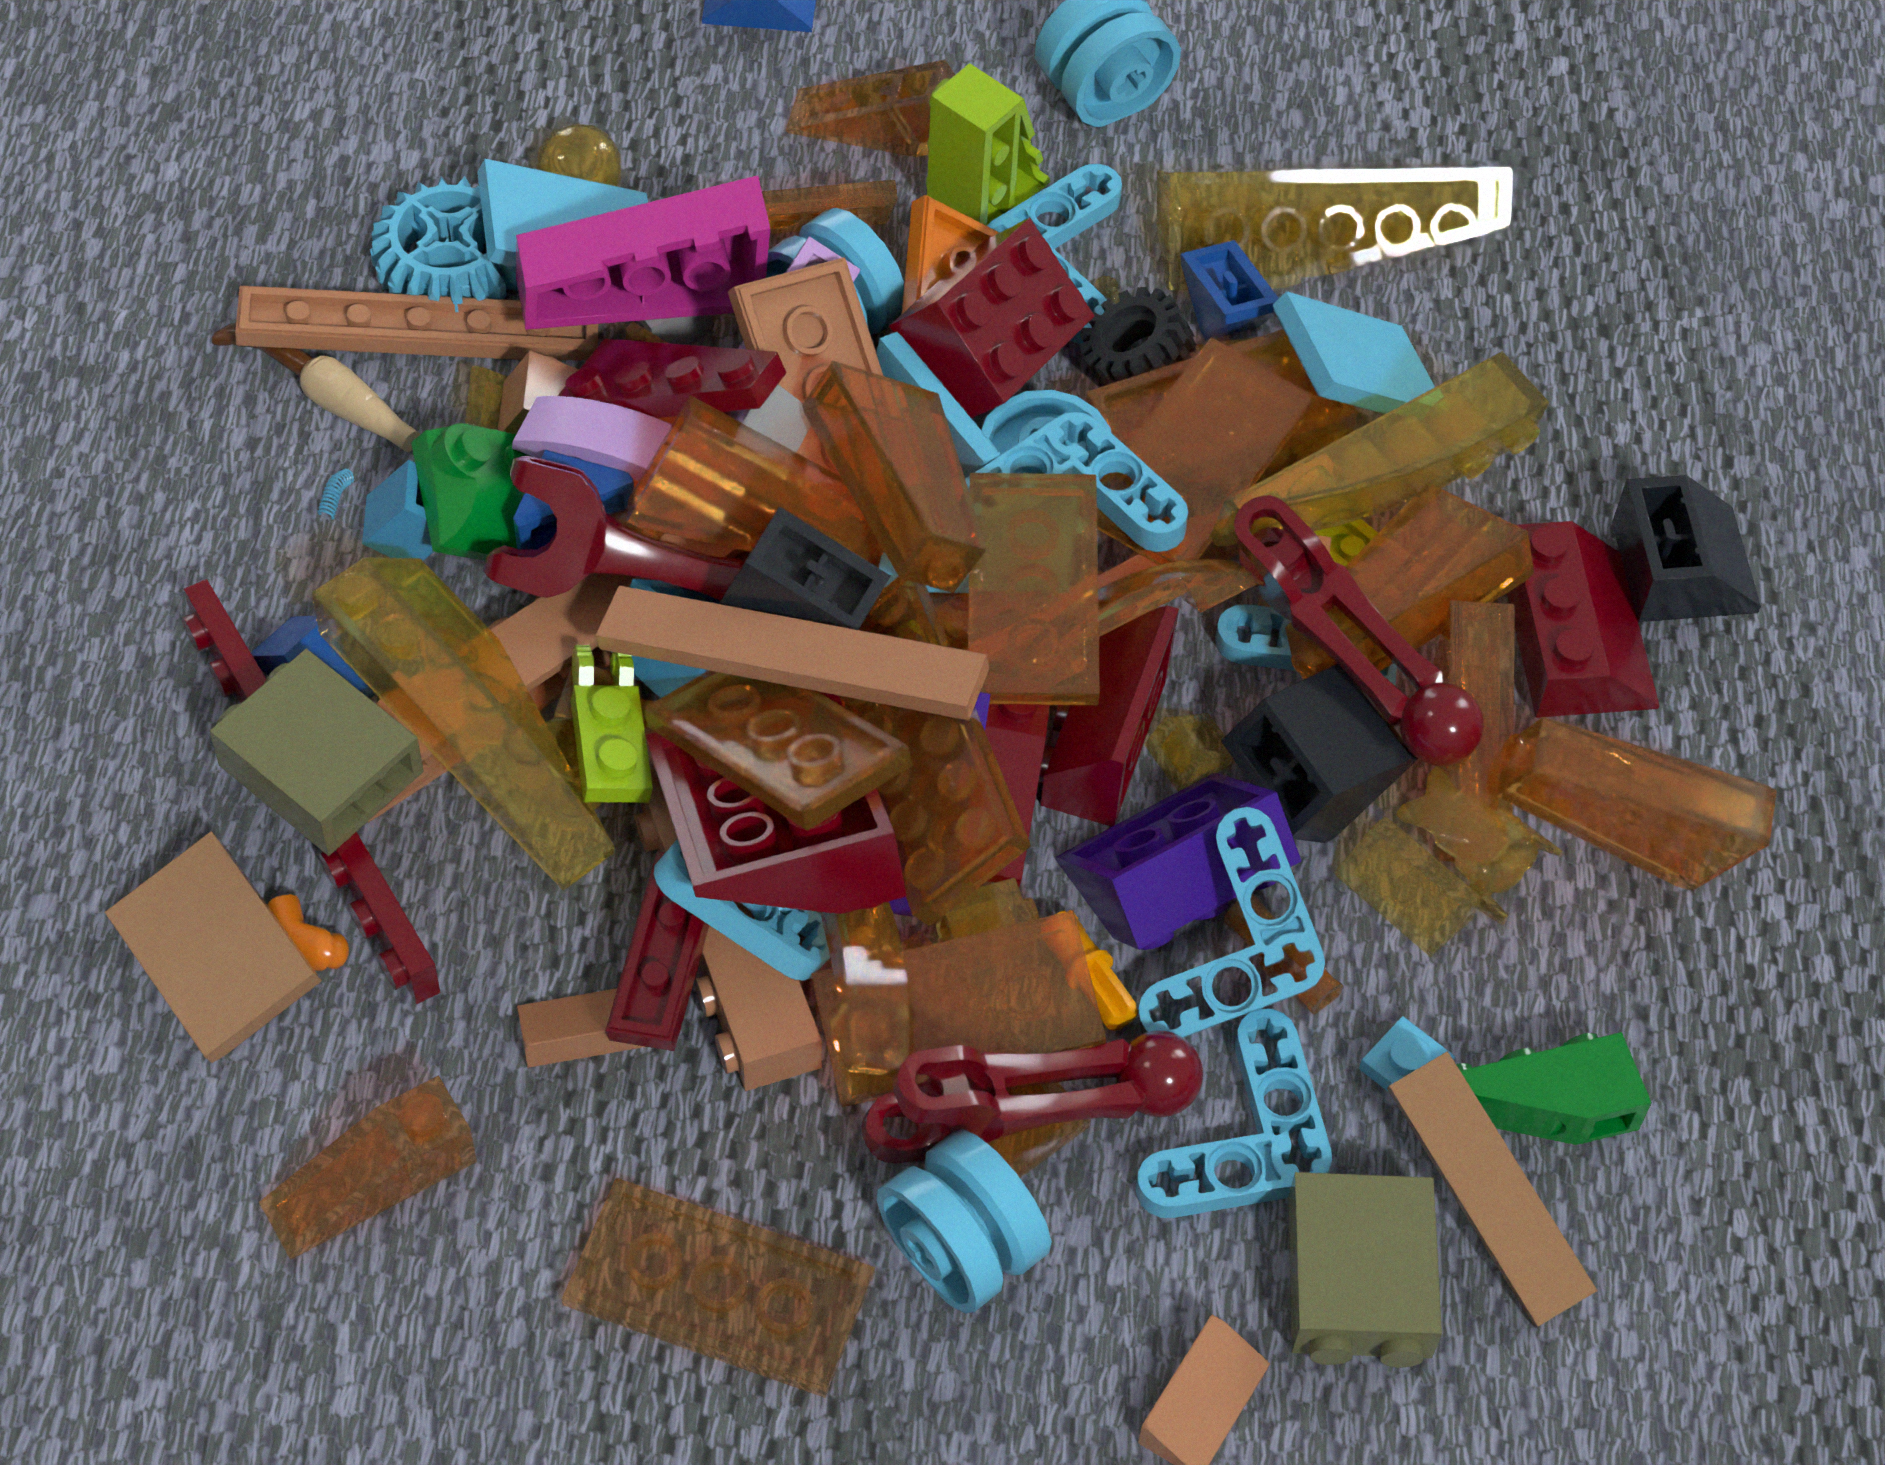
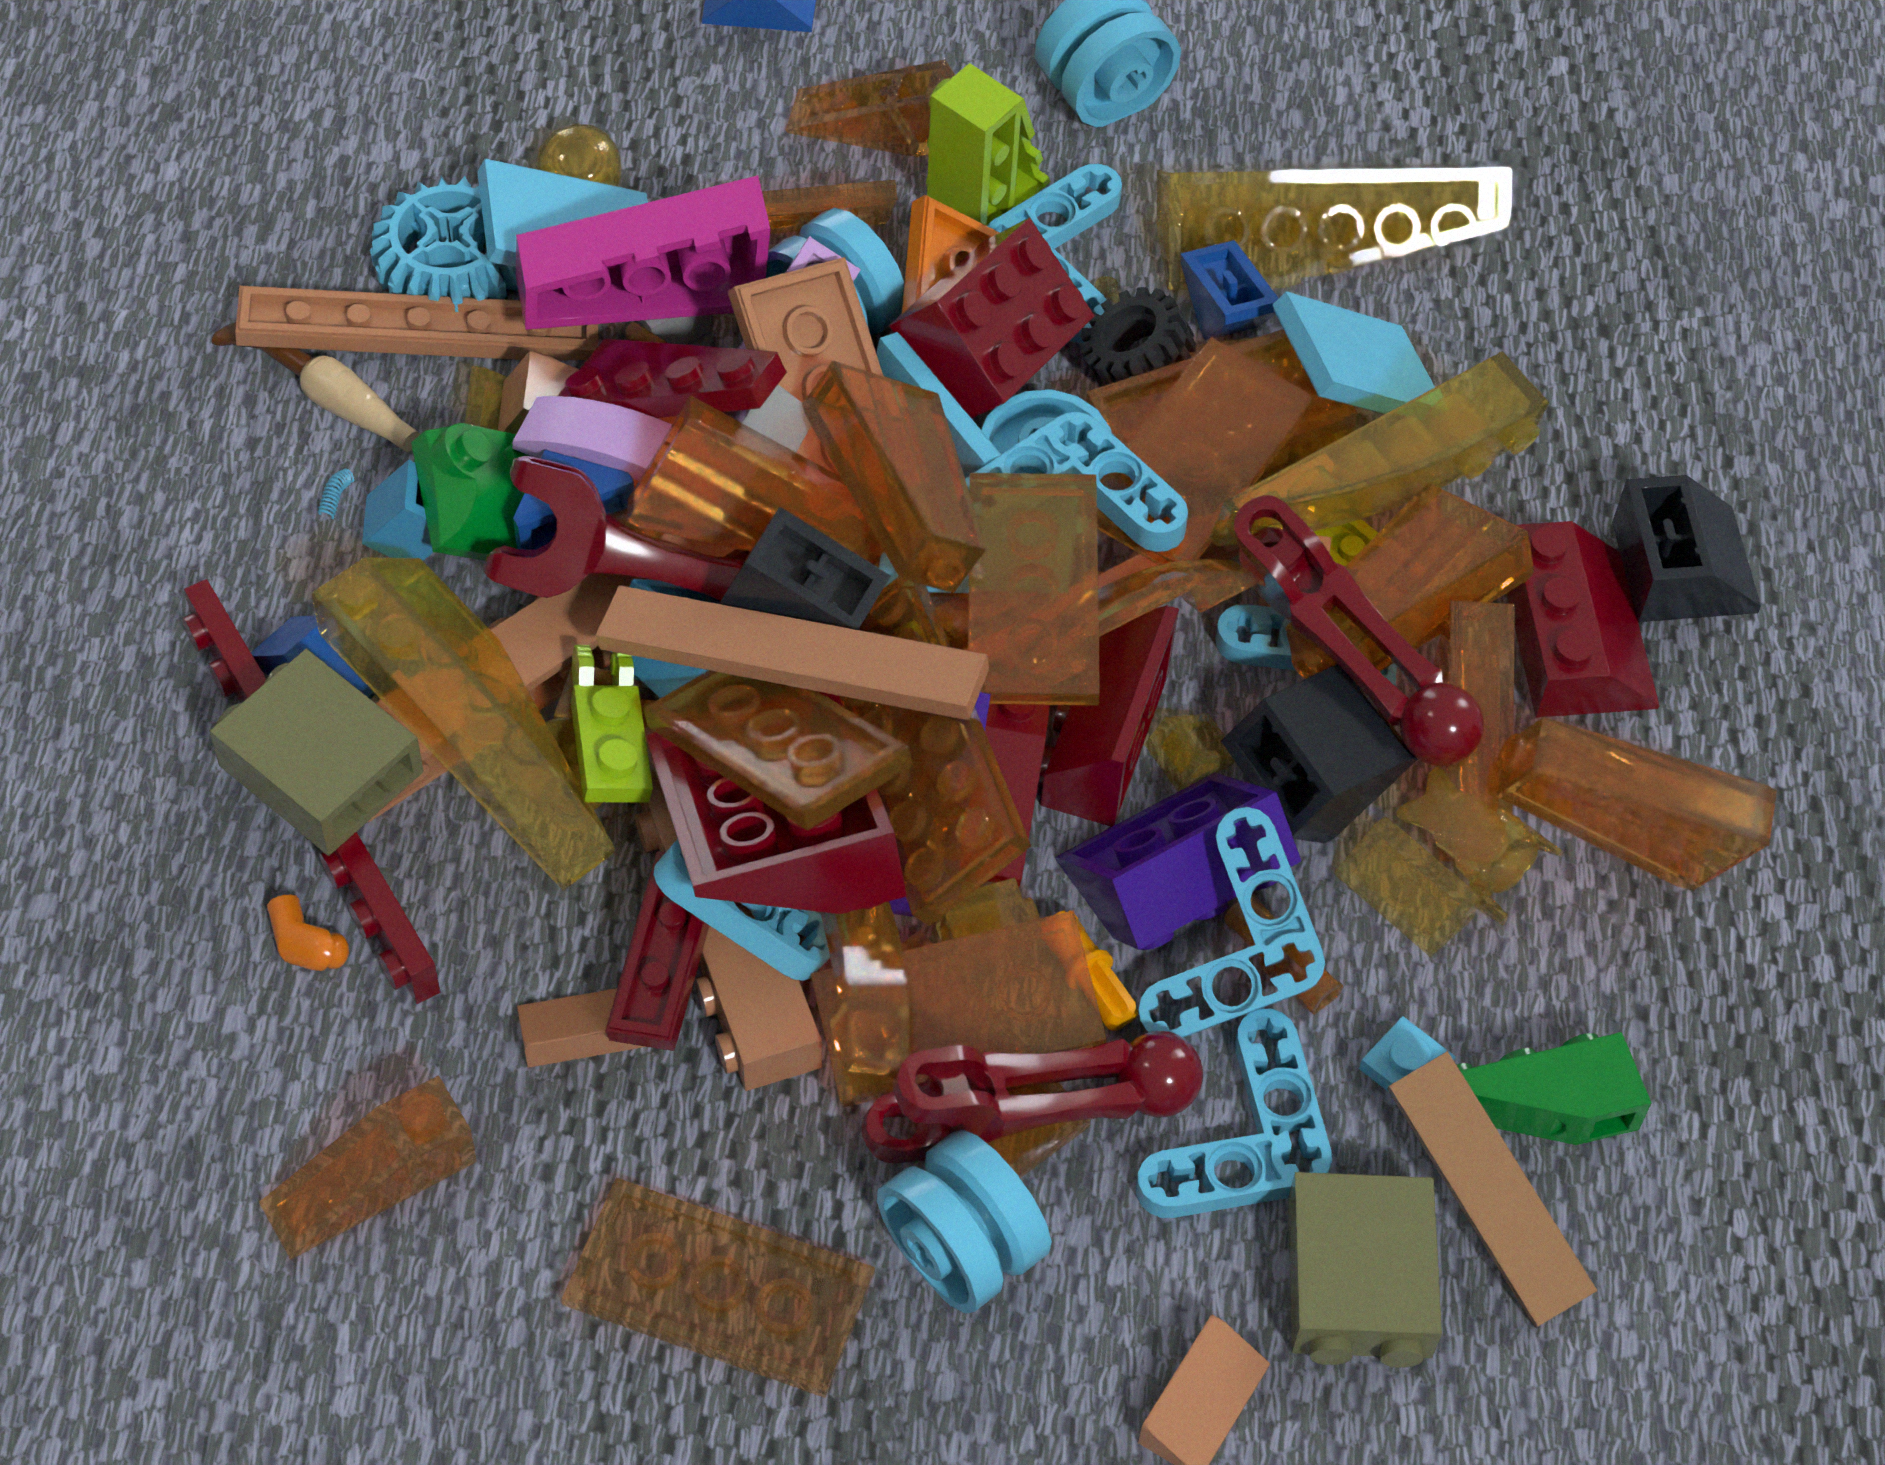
(212, 947): medium nougat tile -> none

